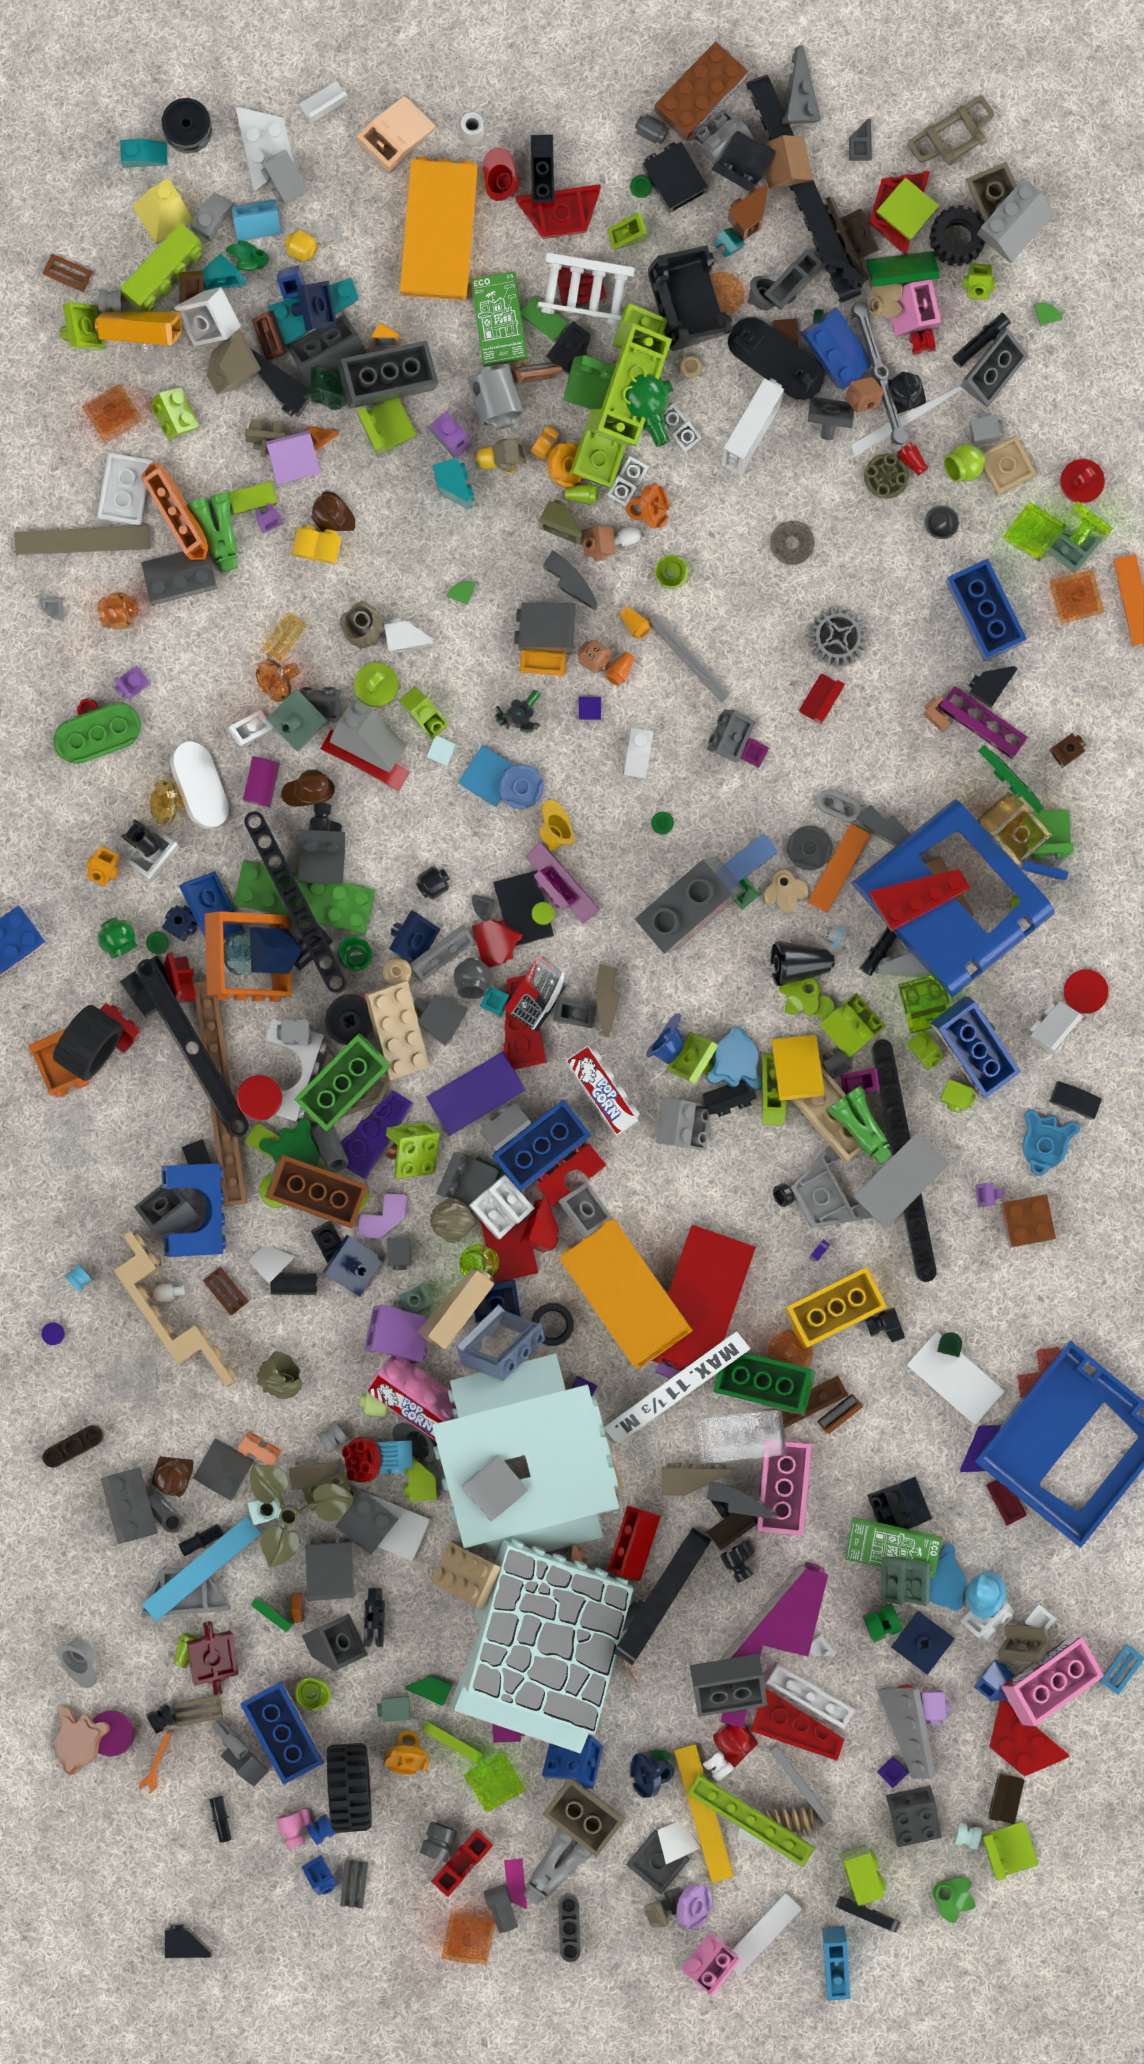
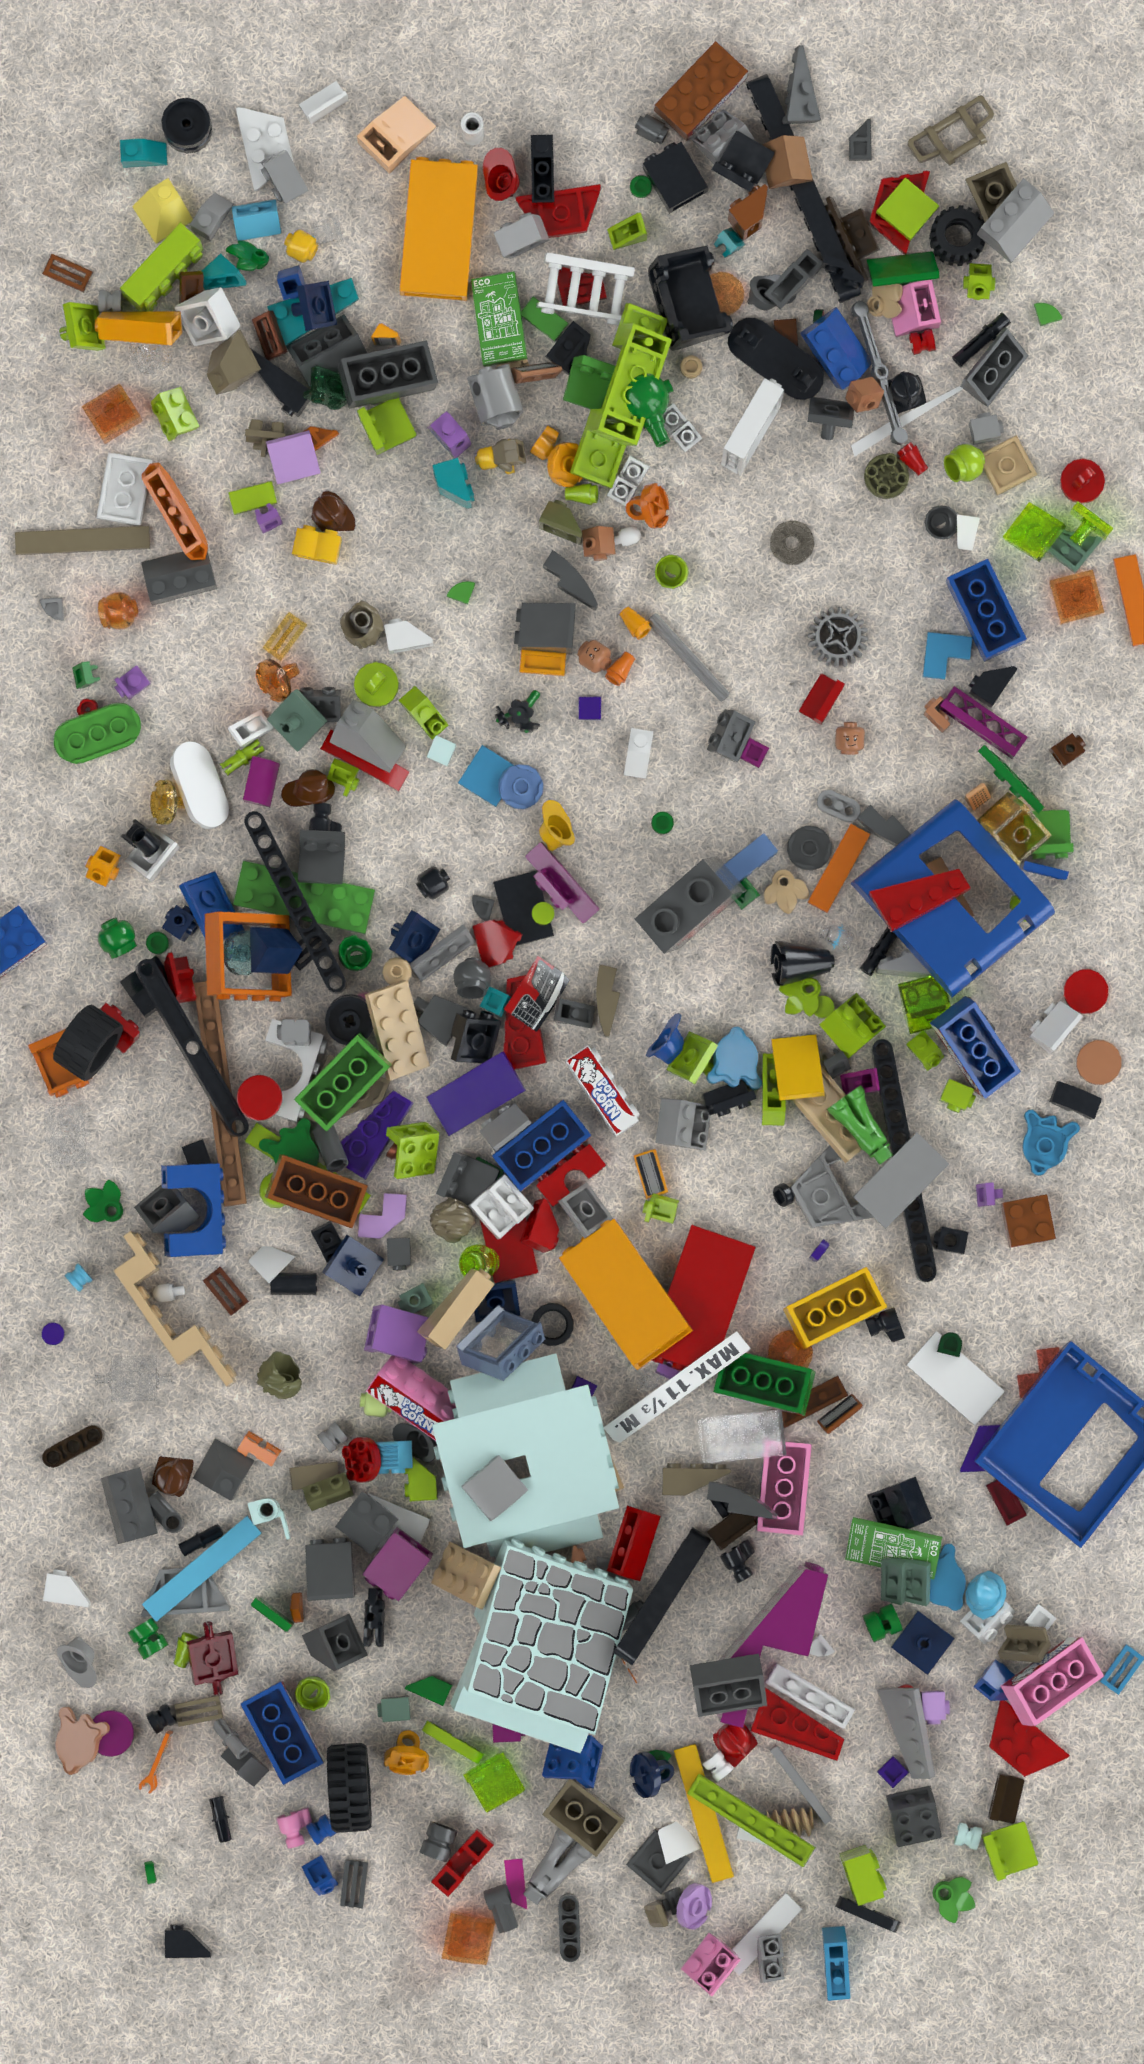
(64, 1590): none -> white slope
(83, 674): none -> green tile
(101, 1200): none -> green plate
(148, 1638): none -> green wheel
(150, 1872): none -> green tile
(221, 542): bright green piece -> none
(242, 757): none -> lime pin
(267, 1484): olive plant -> none
(344, 775): none -> lime bracket
(397, 1564): none -> magenta brick
(474, 1036): none -> black plate
(521, 235): none -> light grey brick
(650, 1173): none -> slope
(660, 1208): none -> lime bracket
(769, 1958): none -> light grey slope
(849, 738): none -> nougat head
(940, 648): none -> dark azure tile
(961, 1240): none -> black brick
(966, 531): none -> white sticker
(977, 796): none -> light nougat slope
(1098, 1062): none -> nougat tile

